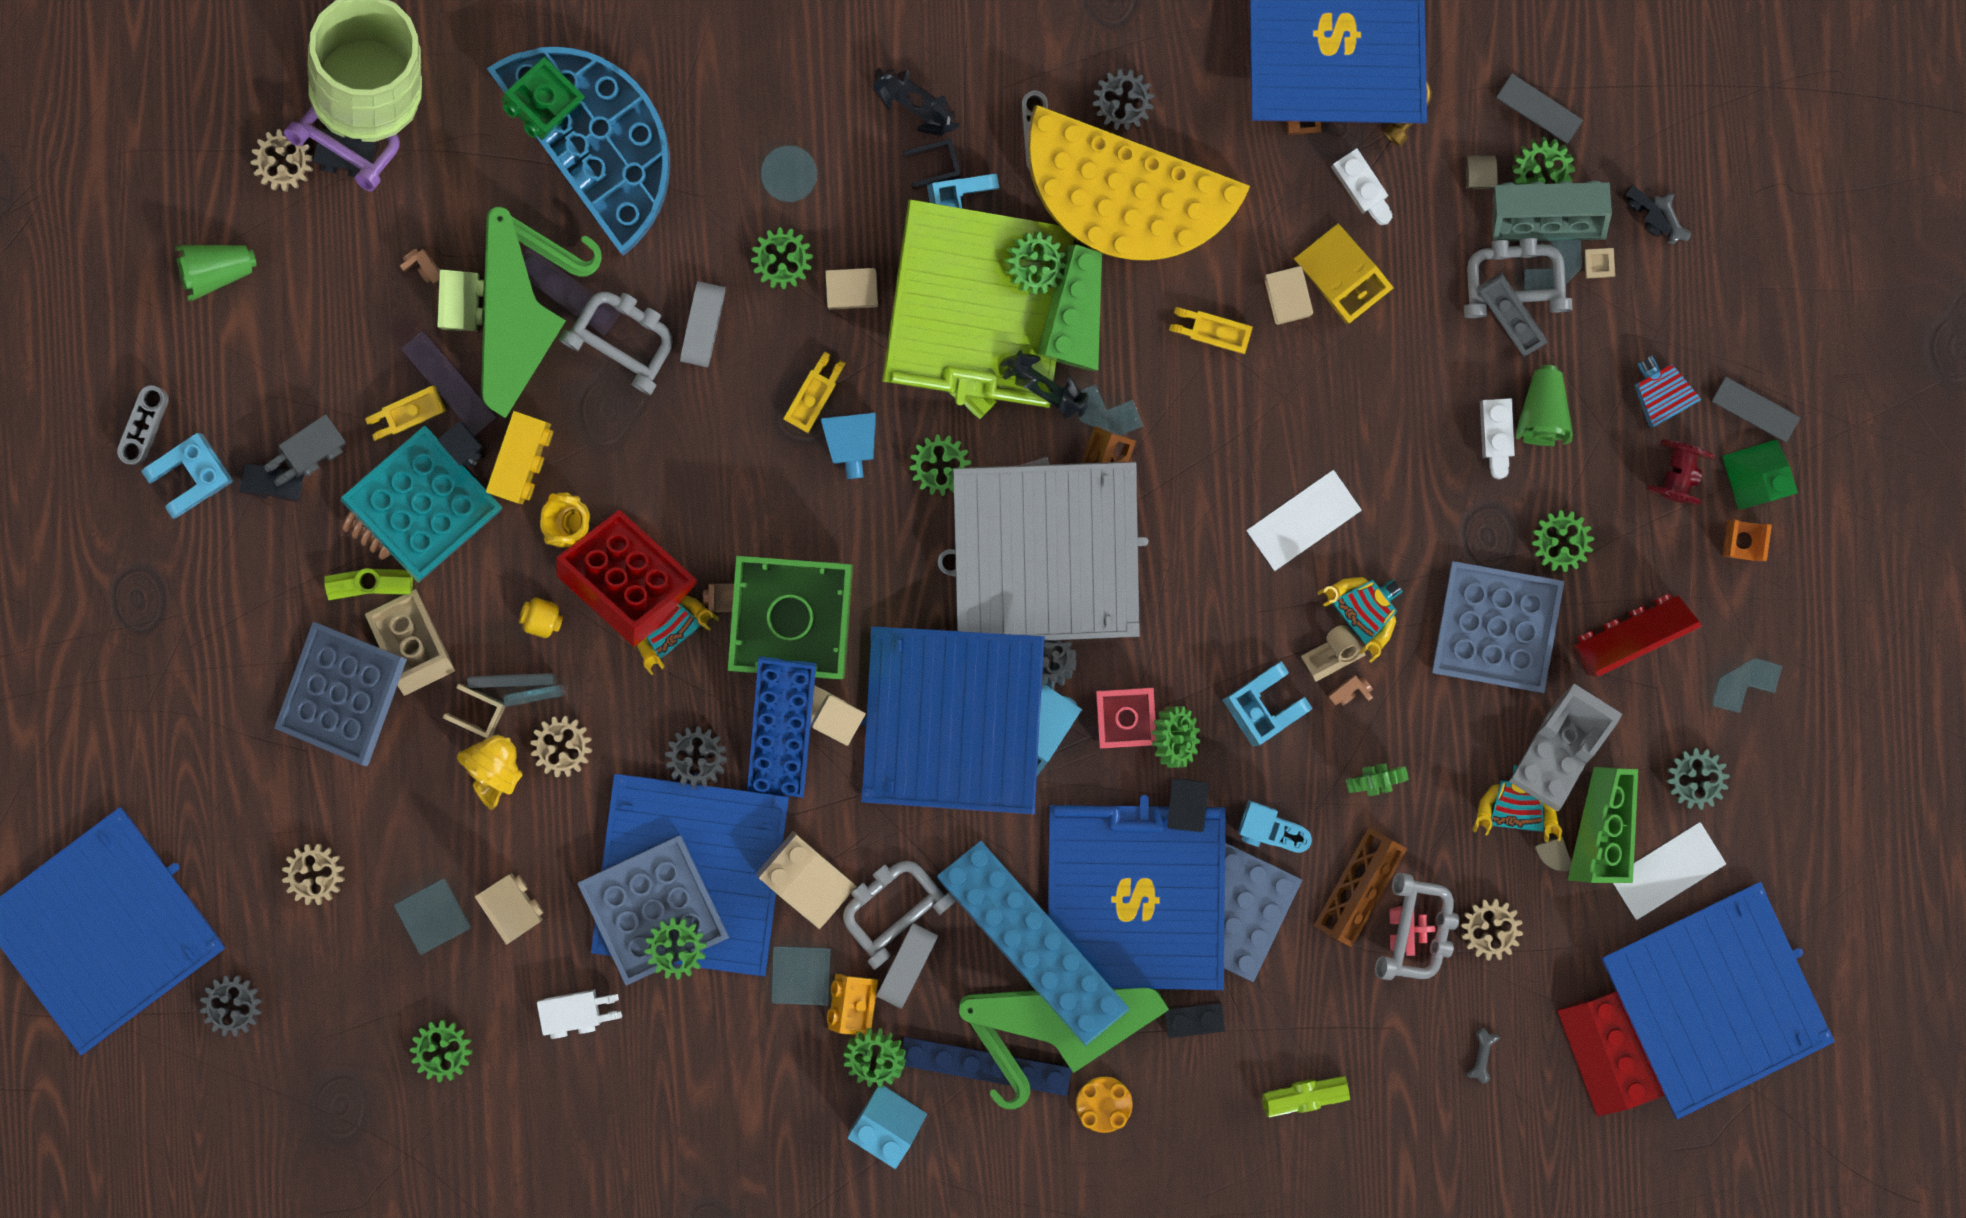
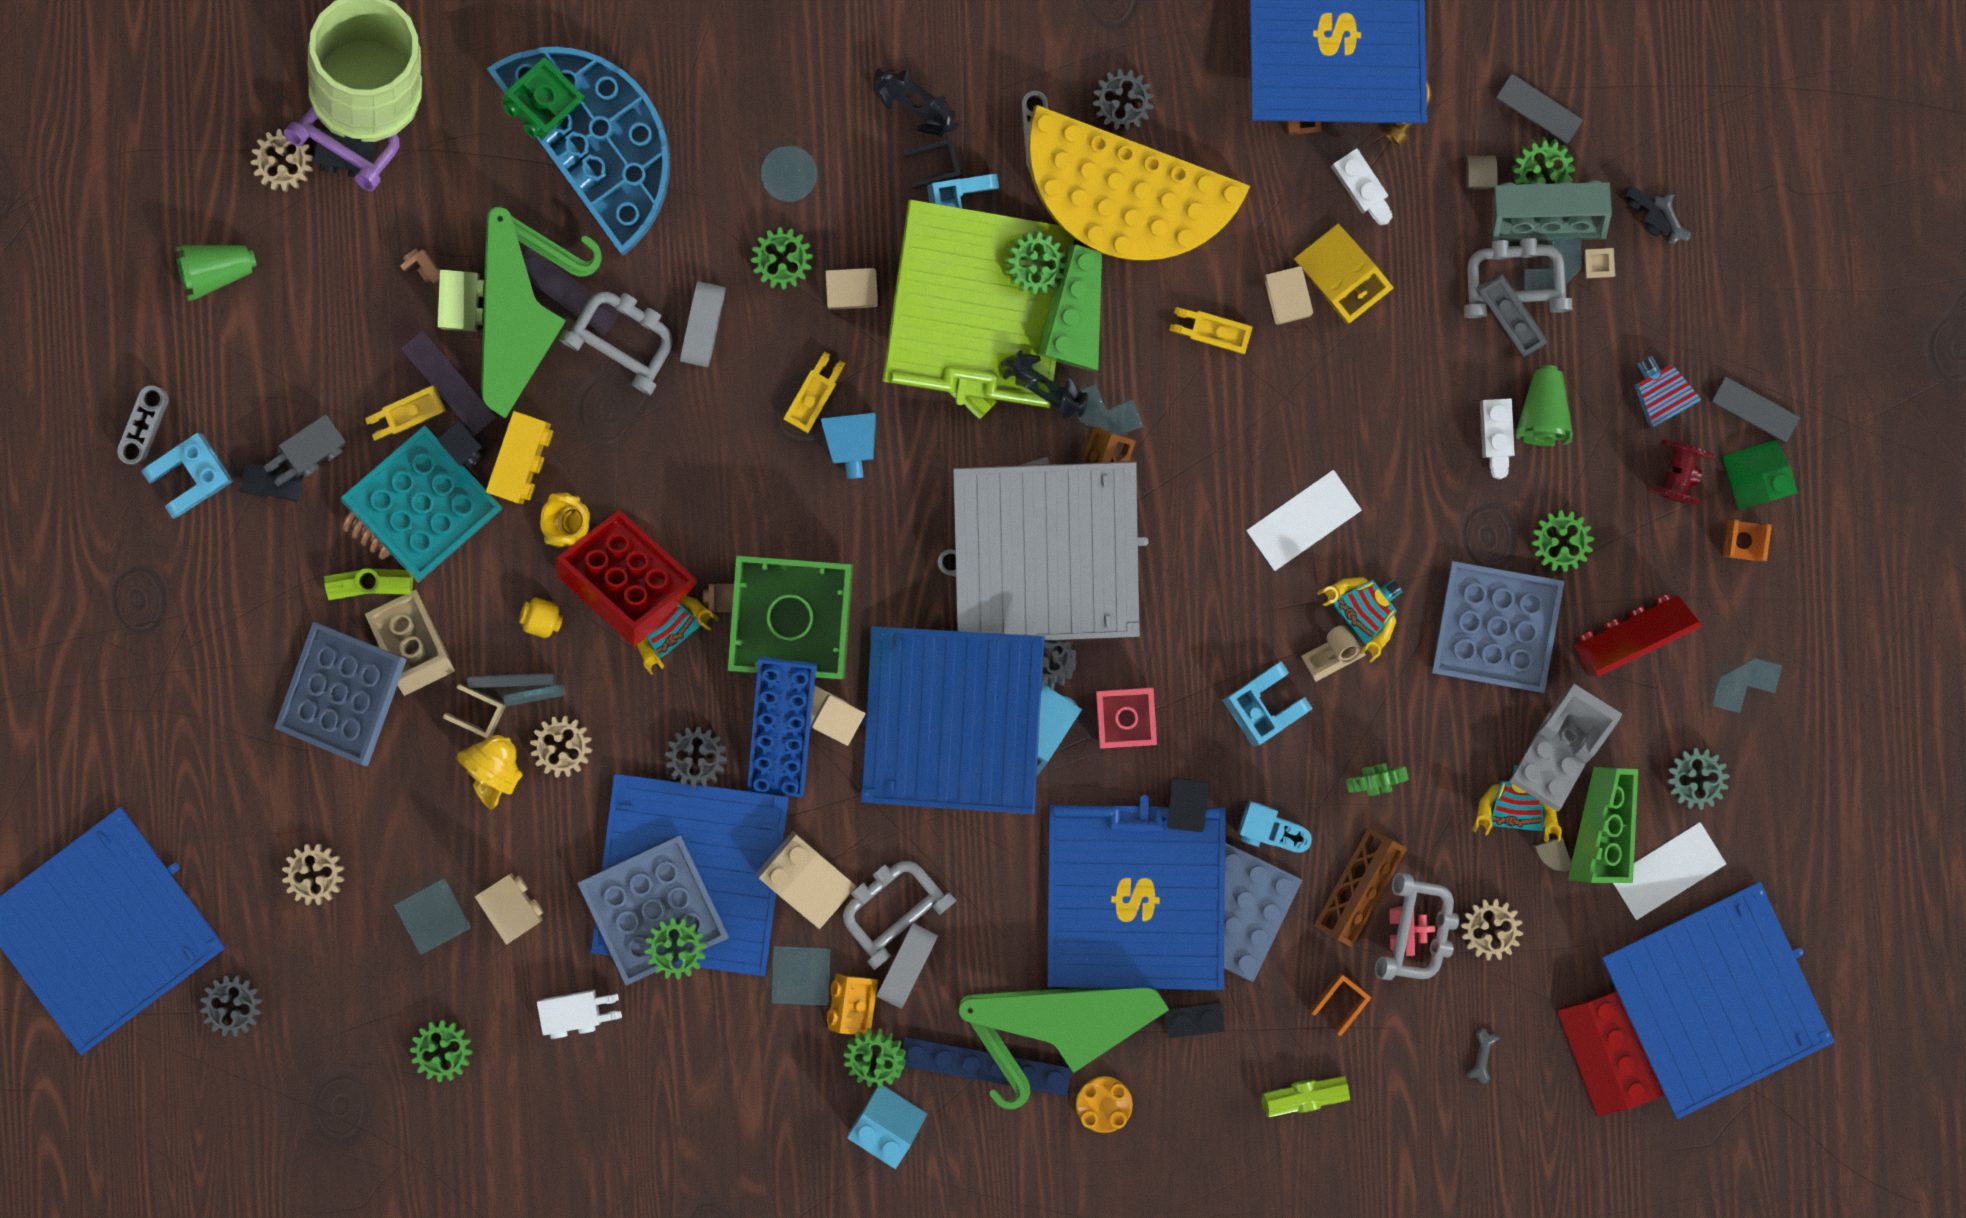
(927, 454): bright green gear -> none
(1033, 943): dark azure plate -> none
(1175, 737): bright green gear -> none
(1345, 692): nougat bracket -> none
(1355, 1010): none -> orange piece

